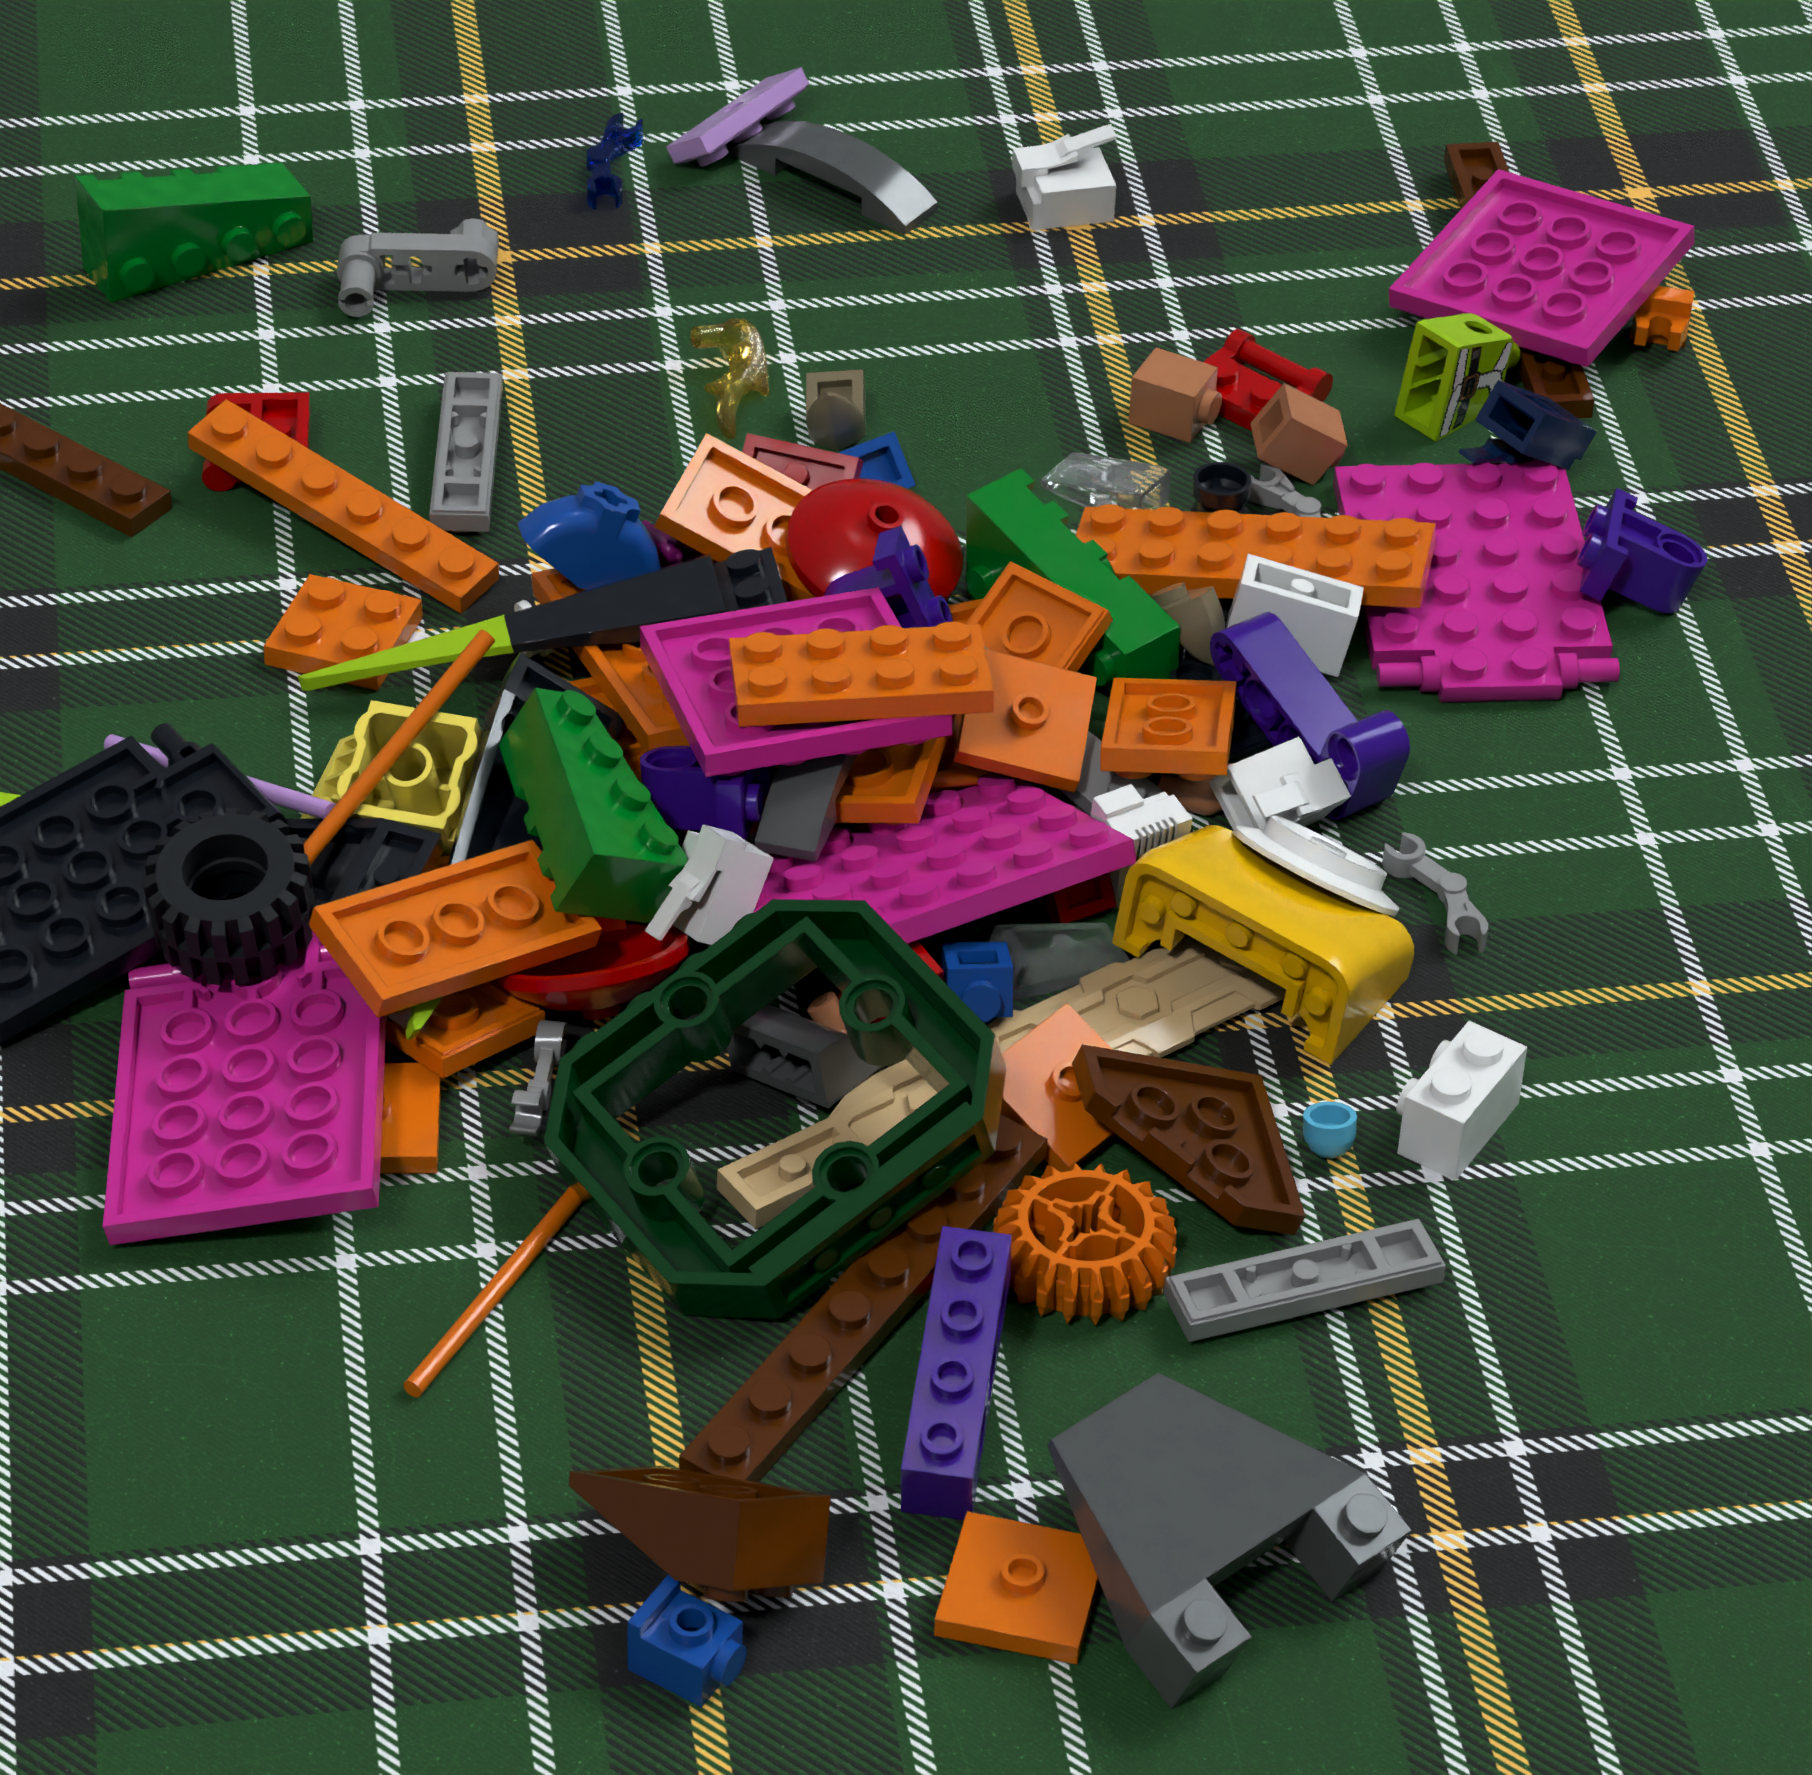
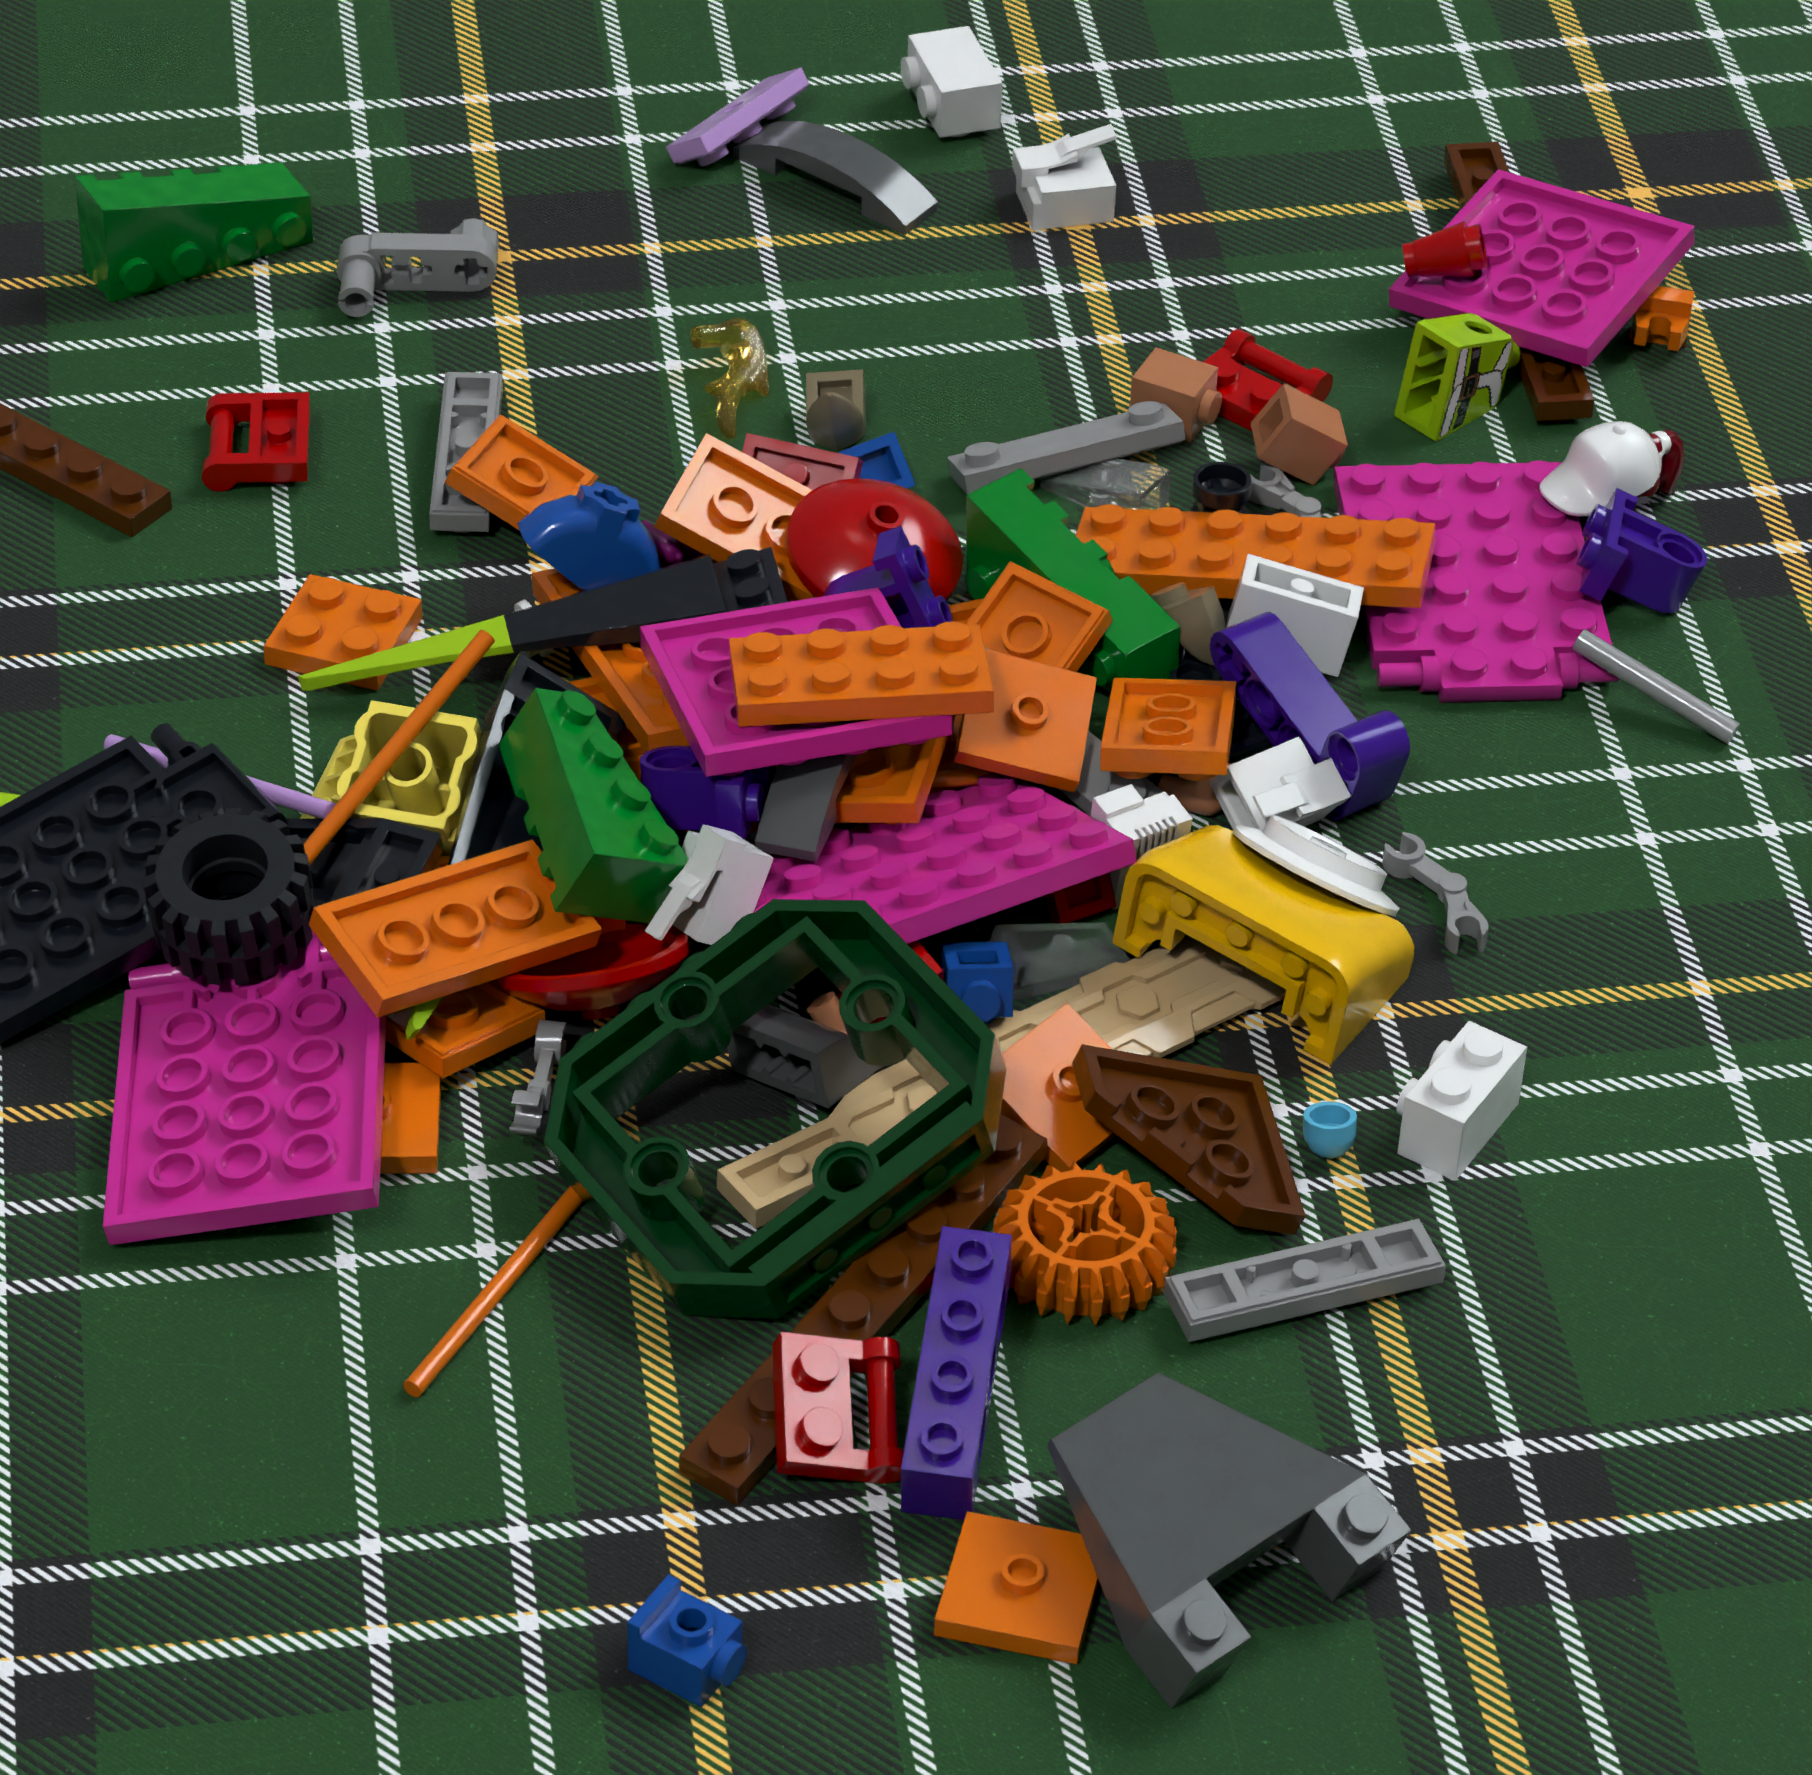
(344, 506): orange plate -> none
(515, 472): none -> orange plate
(614, 143): clear blue piece -> none
(715, 1527): reddish brown slope -> none
(816, 1411): none -> red plate
(953, 81): none -> white brick
(1139, 430): none -> light grey plate
(1448, 252): none -> red cone
(1529, 429): dark blue piece -> none
(1613, 458): none -> white hair
(1656, 686): none -> light grey bar

